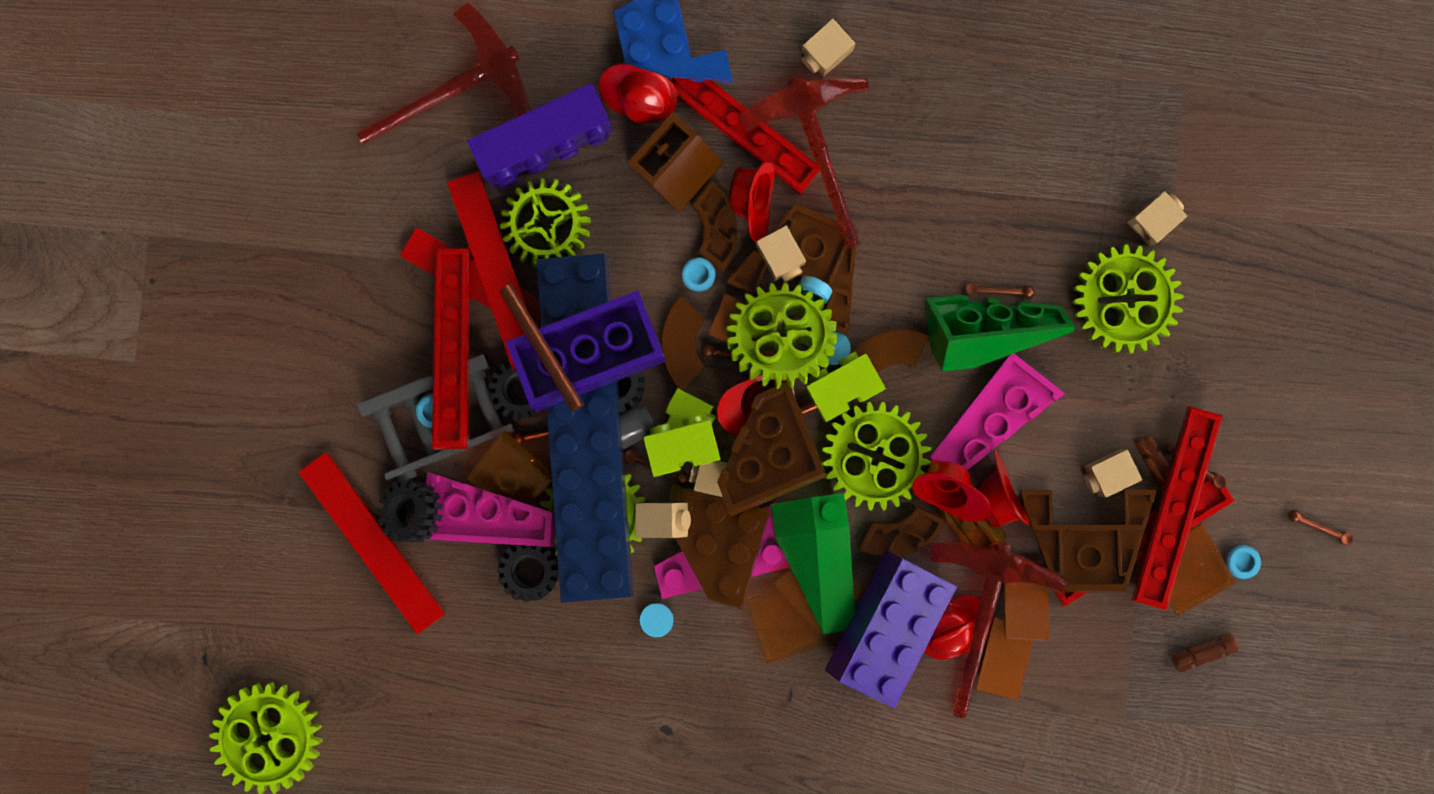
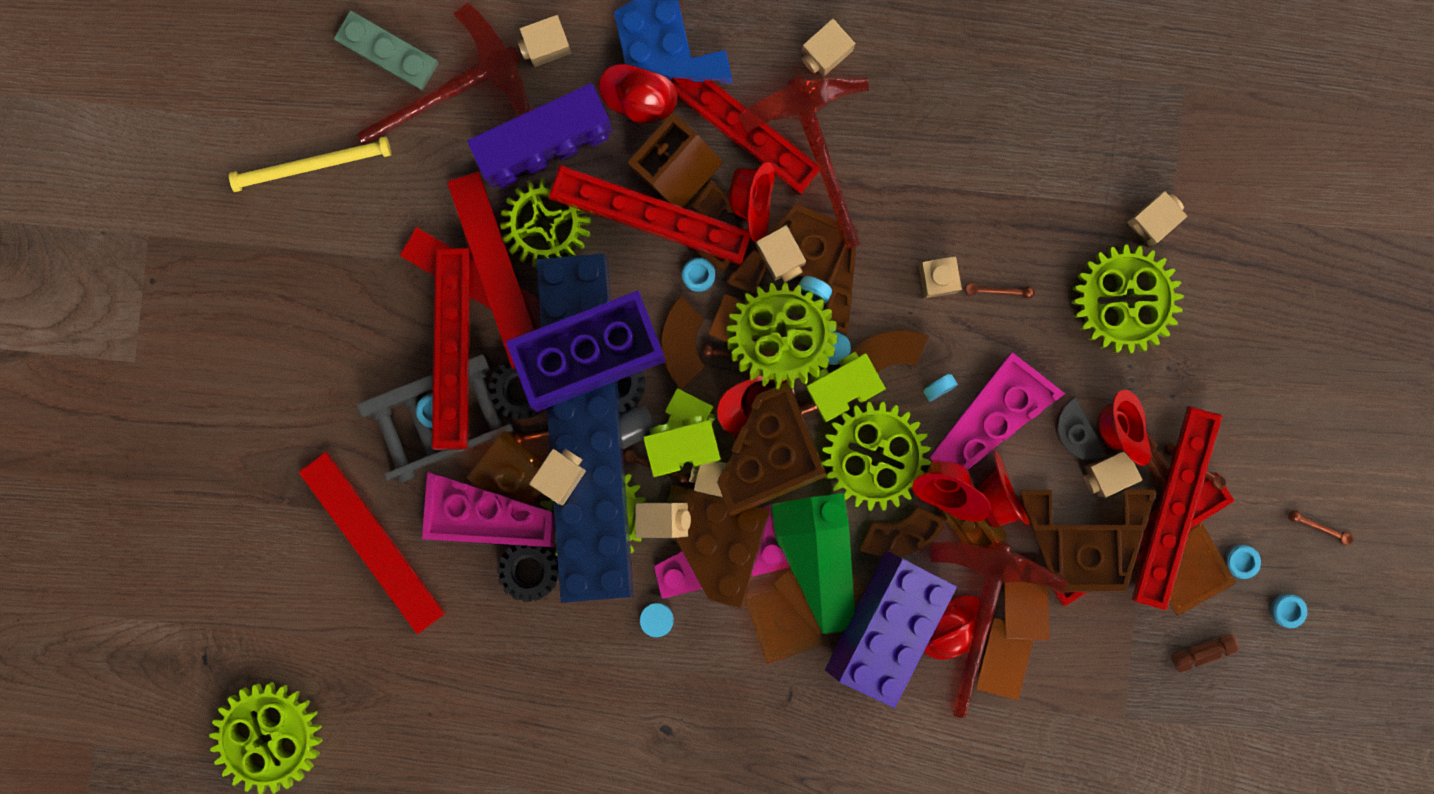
(241, 180): none -> light yellow bar
(386, 50): none -> sand green plate
(394, 511): black tyre -> none
(541, 348): copper bar -> none
(544, 41): none -> tan brick
(558, 475): none -> tan brick
(649, 214): none -> red tile
(939, 277): none -> tan brick
(940, 387): none -> medium azure tile
(977, 333): green wedge -> none
(1077, 434): none -> dark grey plate
(1124, 427): none -> red piece
(1288, 610): none -> medium azure tile

